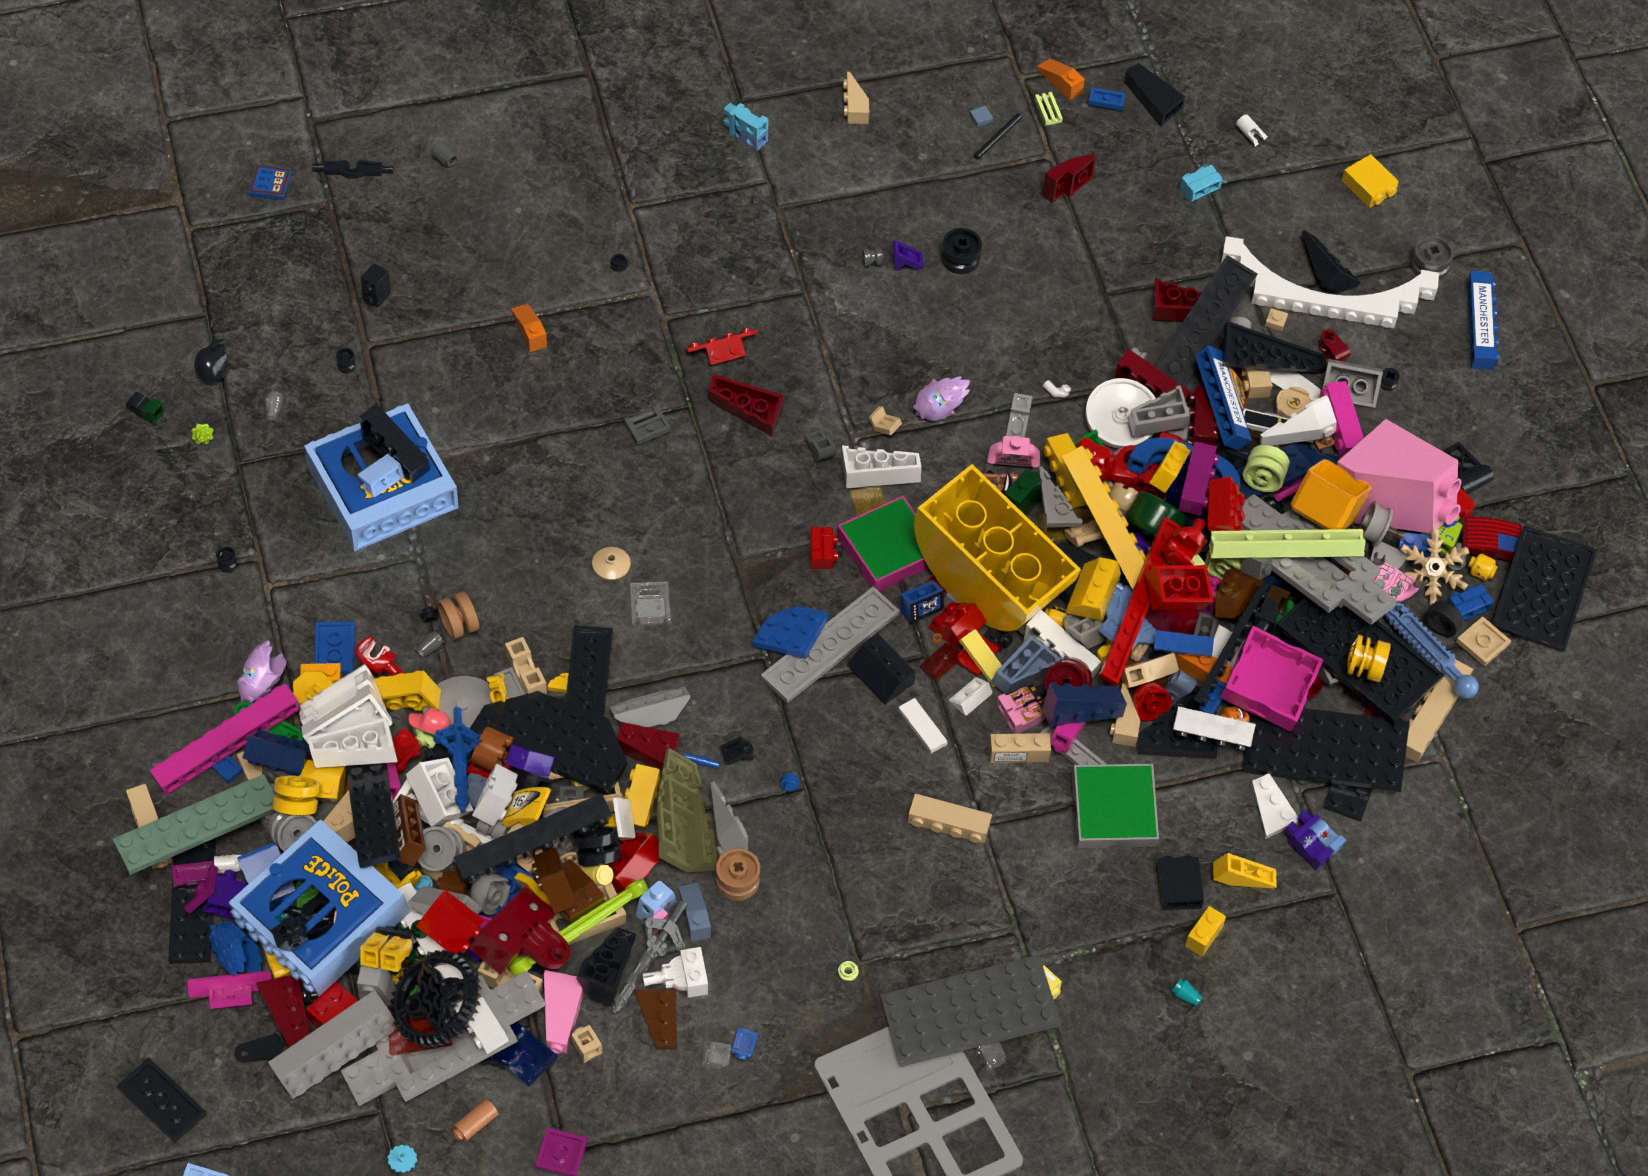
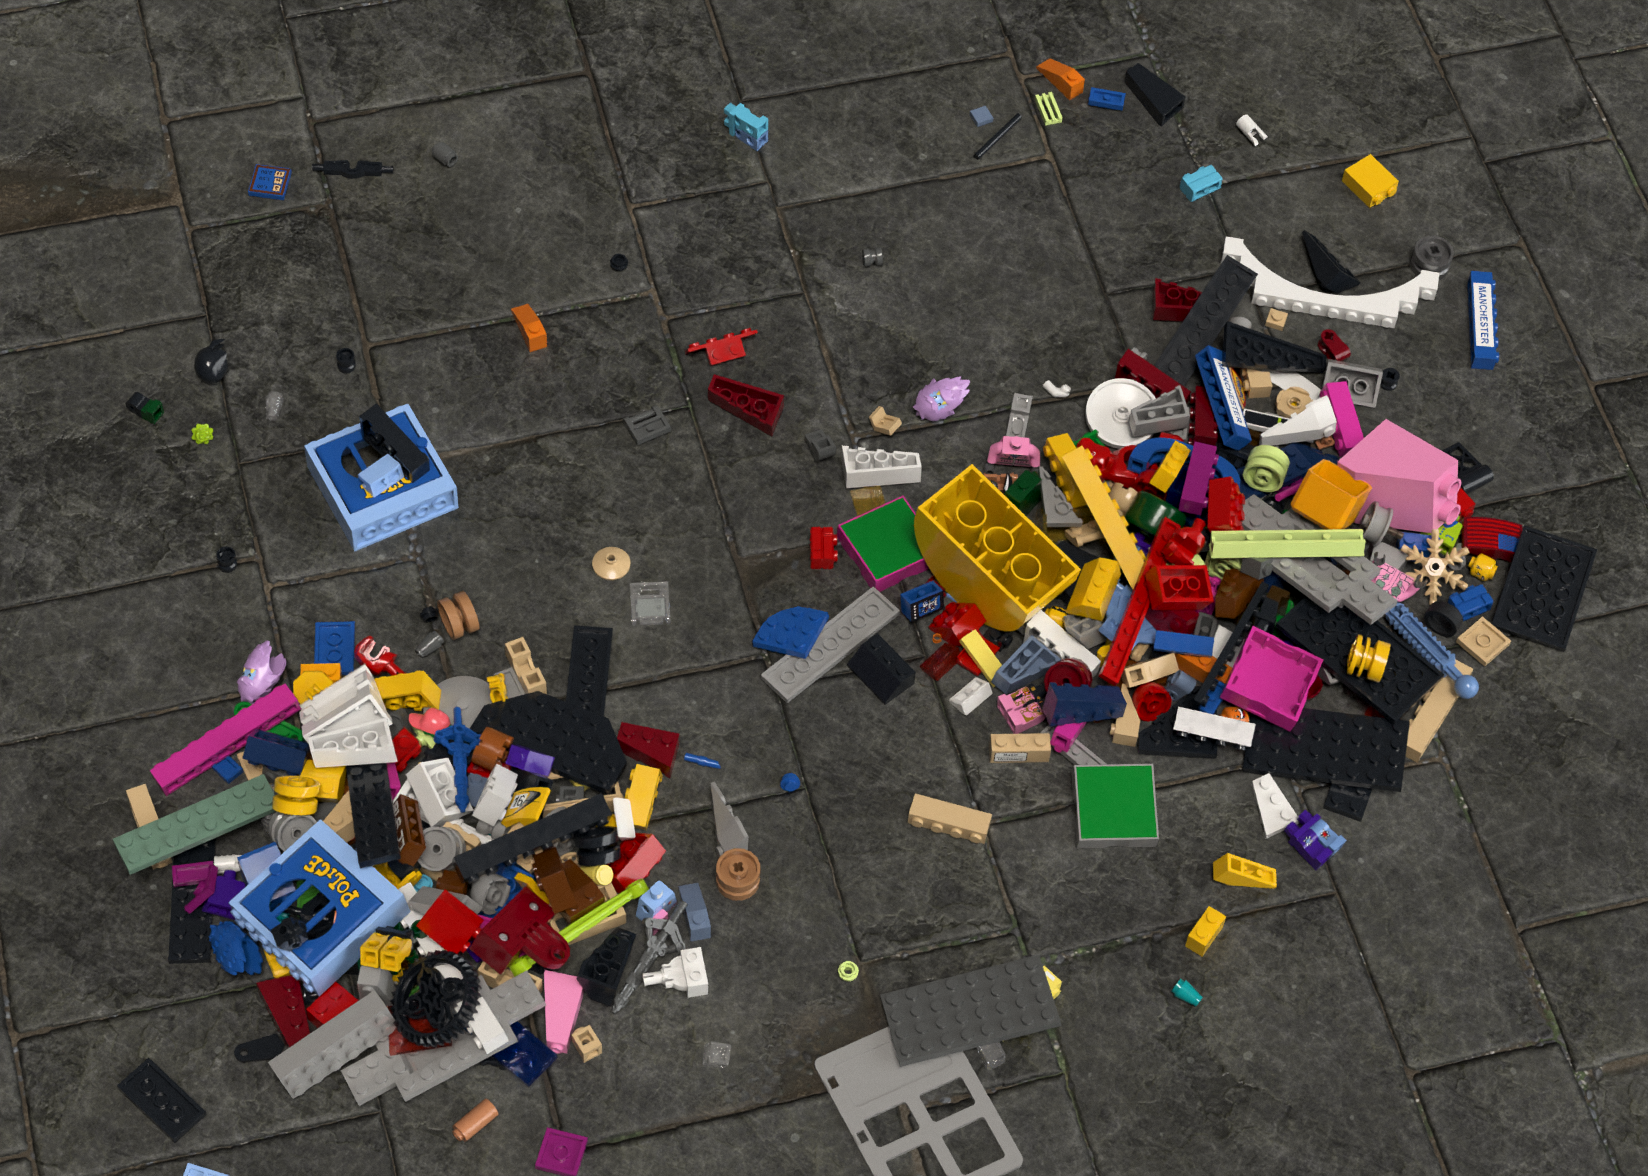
(227, 989): dark pink bracket -> none
(375, 285): black brick -> none
(402, 1158): medium azure piece -> none
(559, 683): yellow tile -> none
(652, 709): light grey wedge -> none
(660, 1015): reddish brown wing -> none
(681, 817): olive wedge -> none
(737, 750): black bracket -> none
(744, 1043): blue bracket -> none
(857, 102): tan slope -> none
(906, 255): dark purple slope -> none
(922, 725): white tile -> none
(961, 250): black wheel -> none
(1068, 177): dark red slope -> none
(1180, 883): black brick -> none

